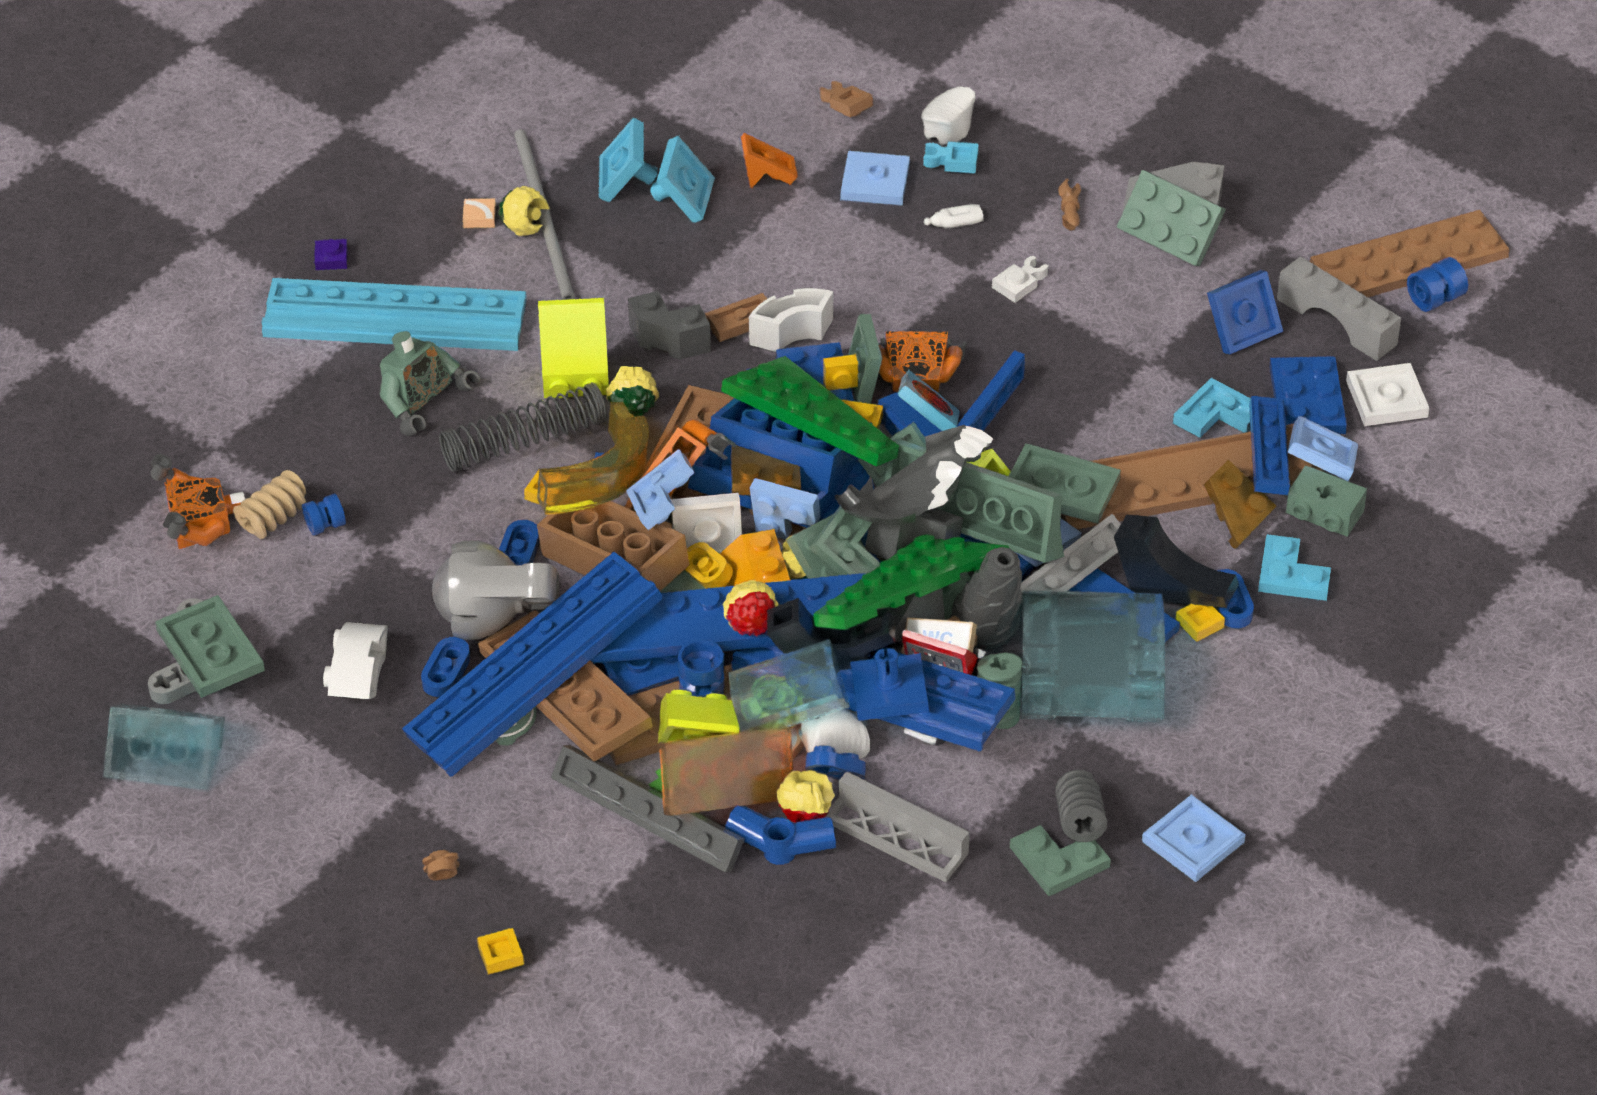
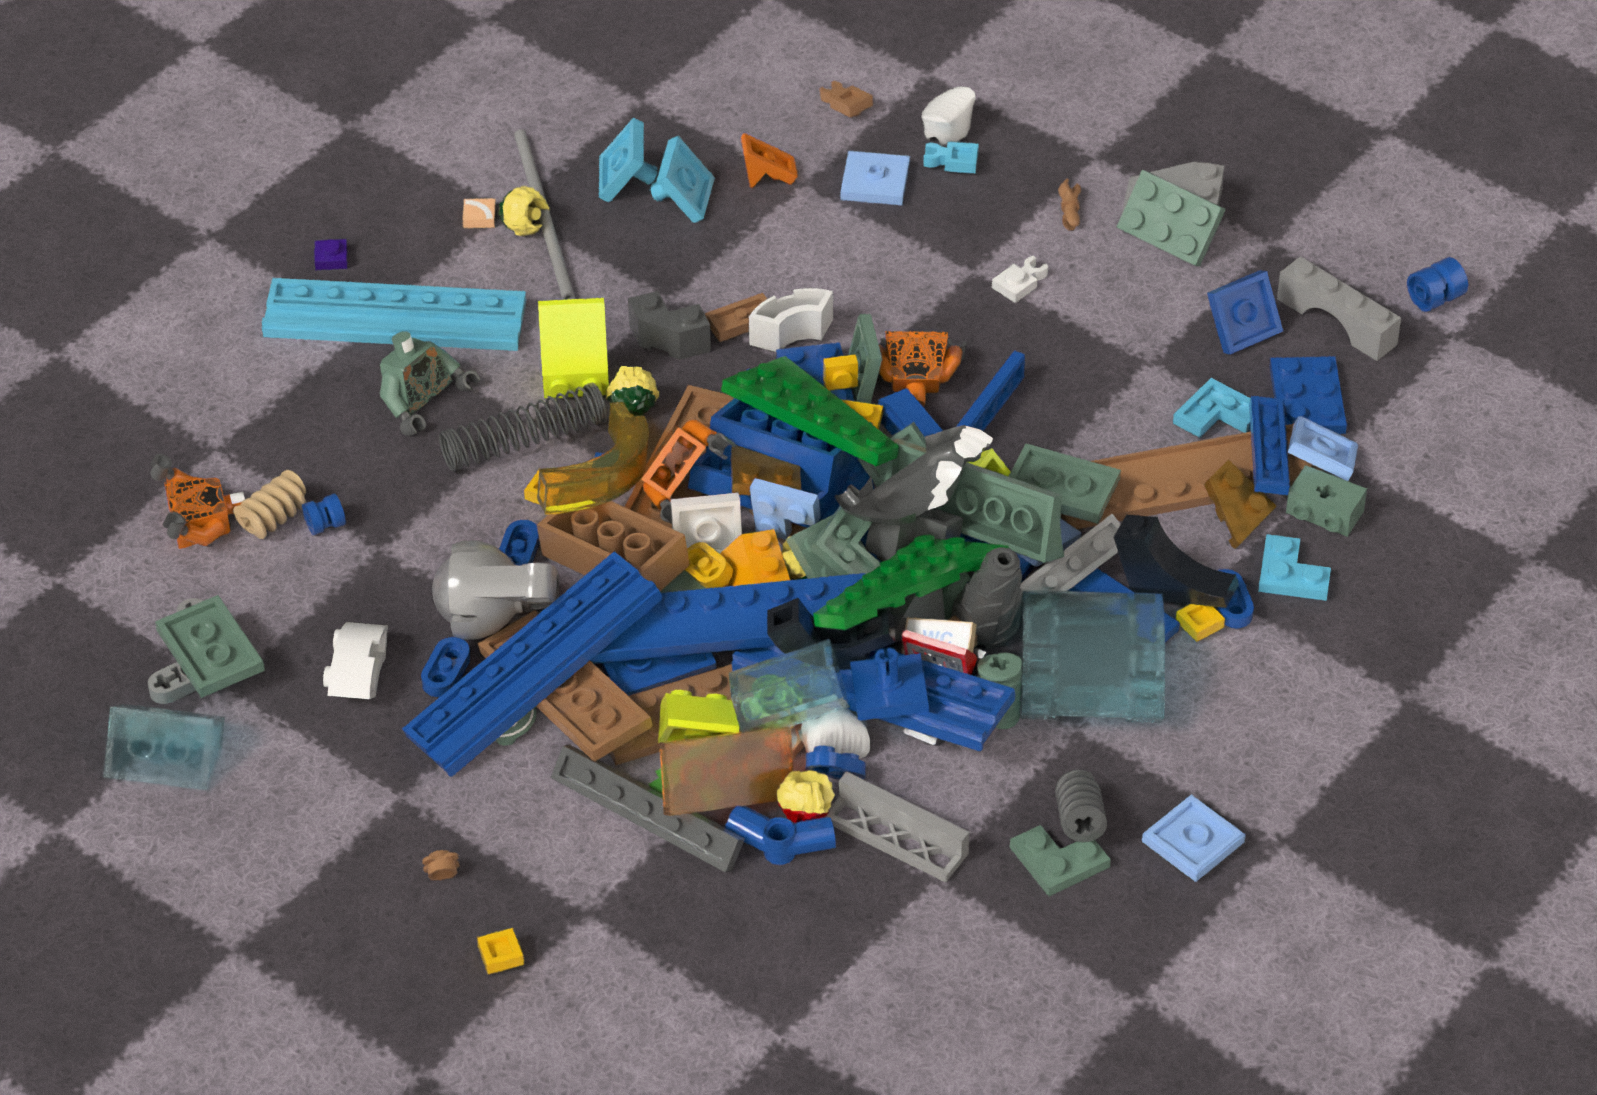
(651, 492): light blue plate -> none
(701, 668): blue wheel -> none
(748, 606): red piece -> none
(928, 402): medium azure tile -> none
(956, 216): white piece -> none
(1387, 394): white plate -> none
(1389, 260): medium nougat plate -> none

